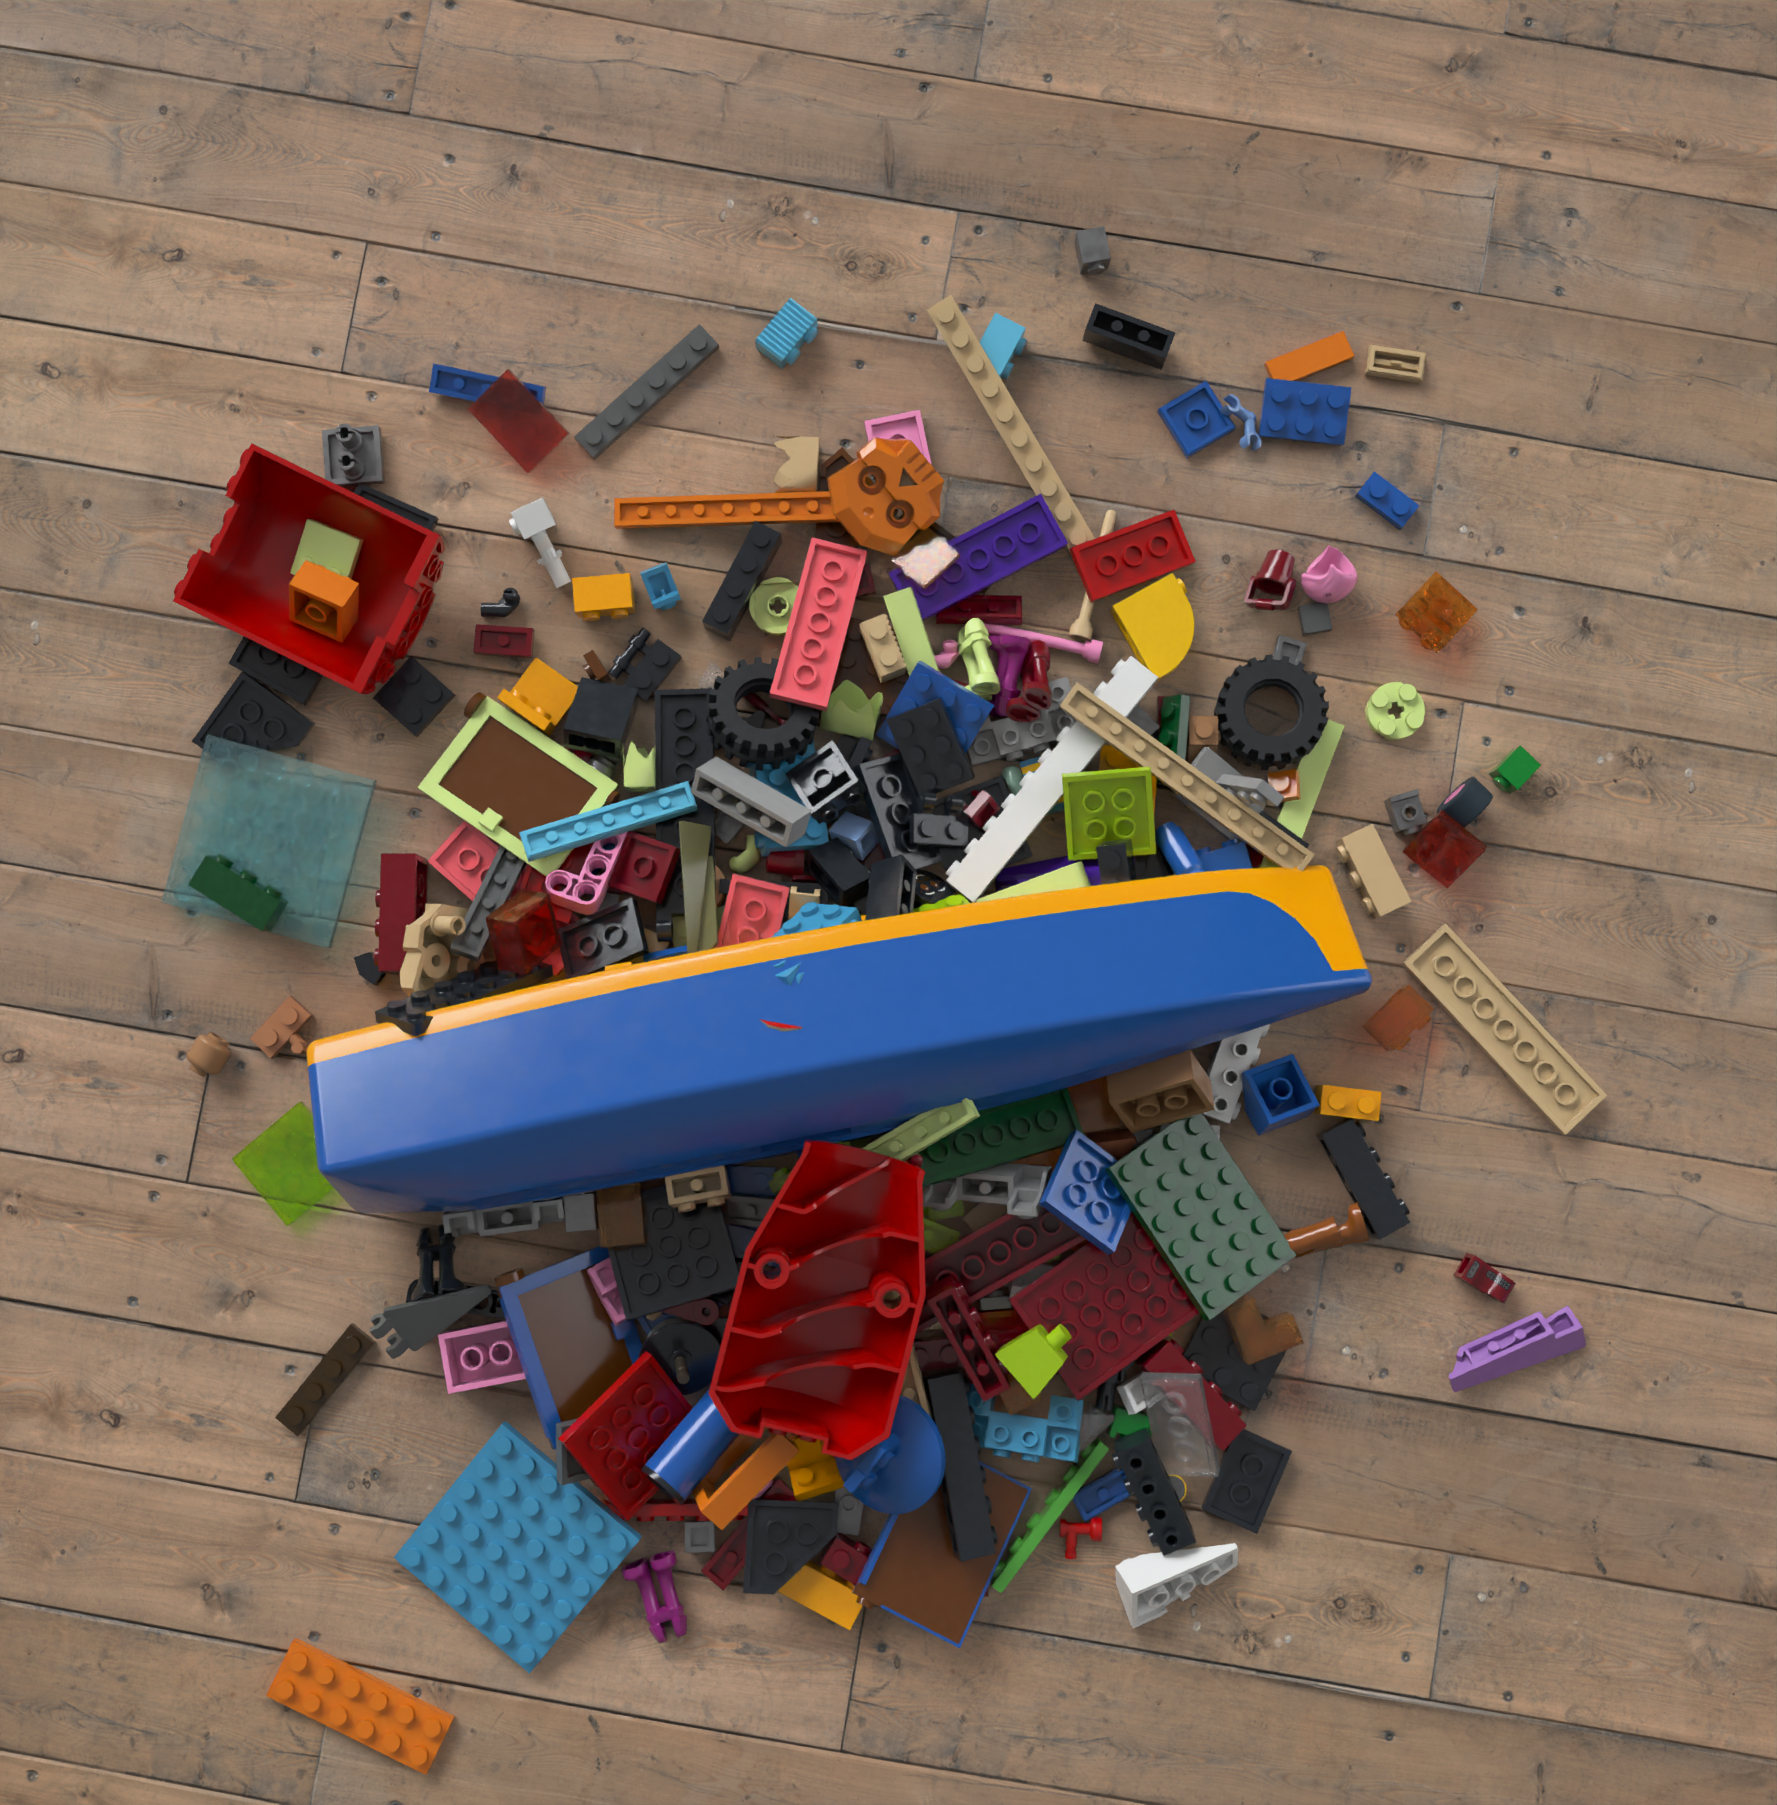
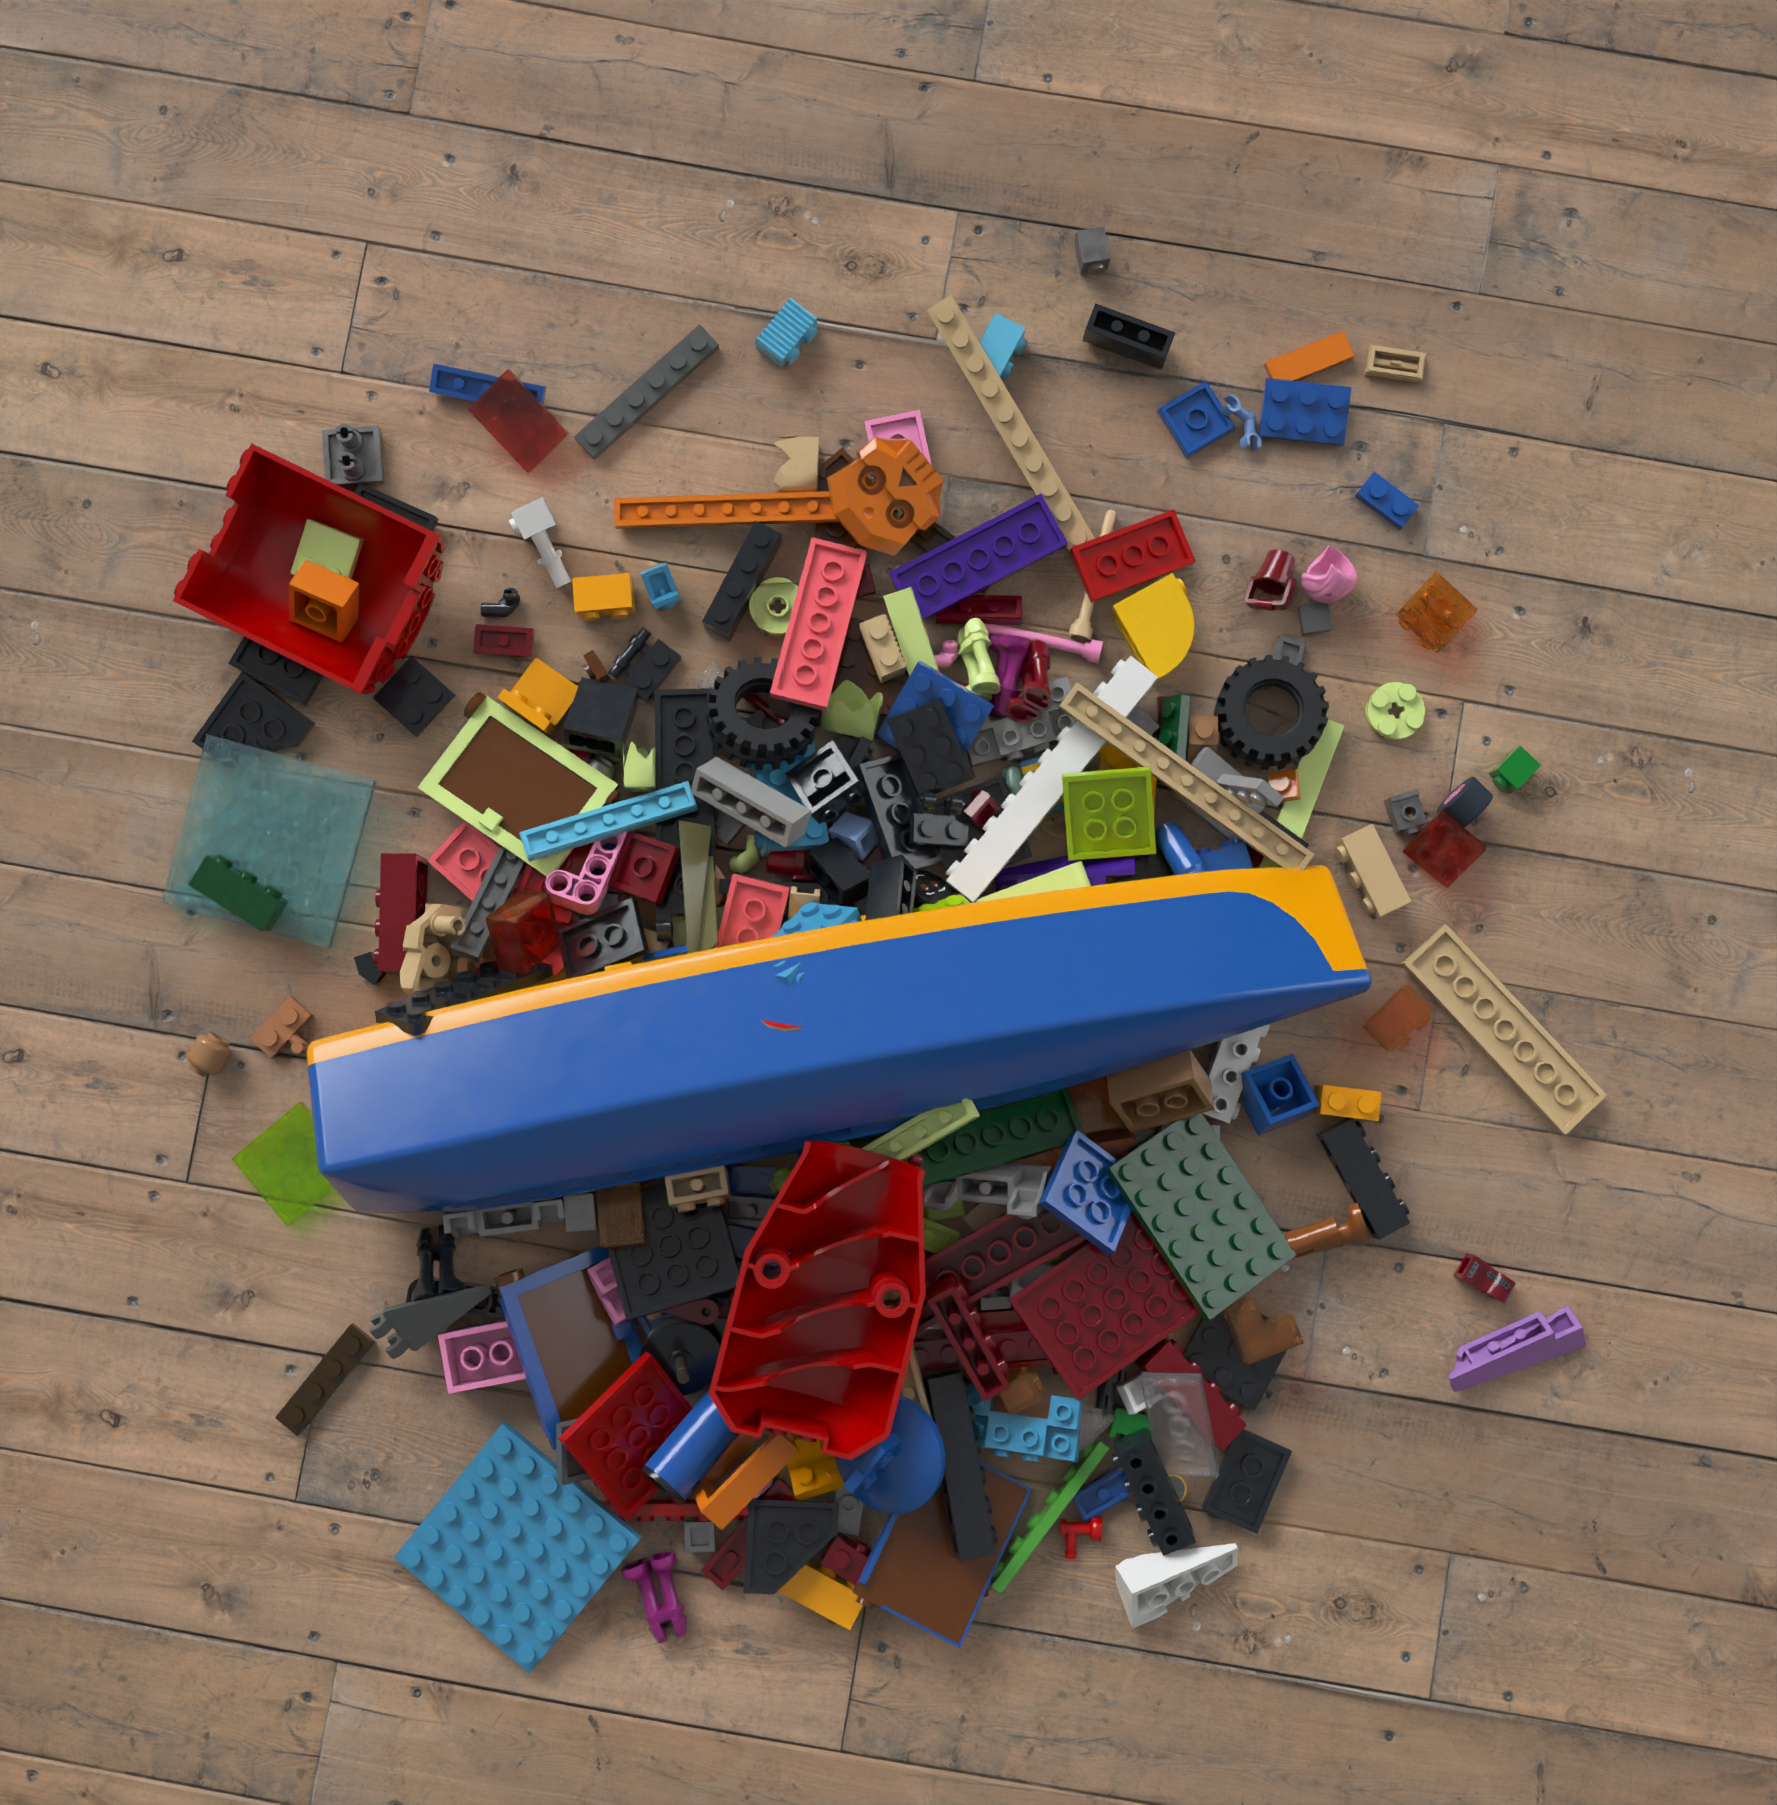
(360, 1706): orange plate -> none
(925, 558): clear orange piece -> none
(1035, 1356): lime torso -> none
(1116, 861): black brick -> none

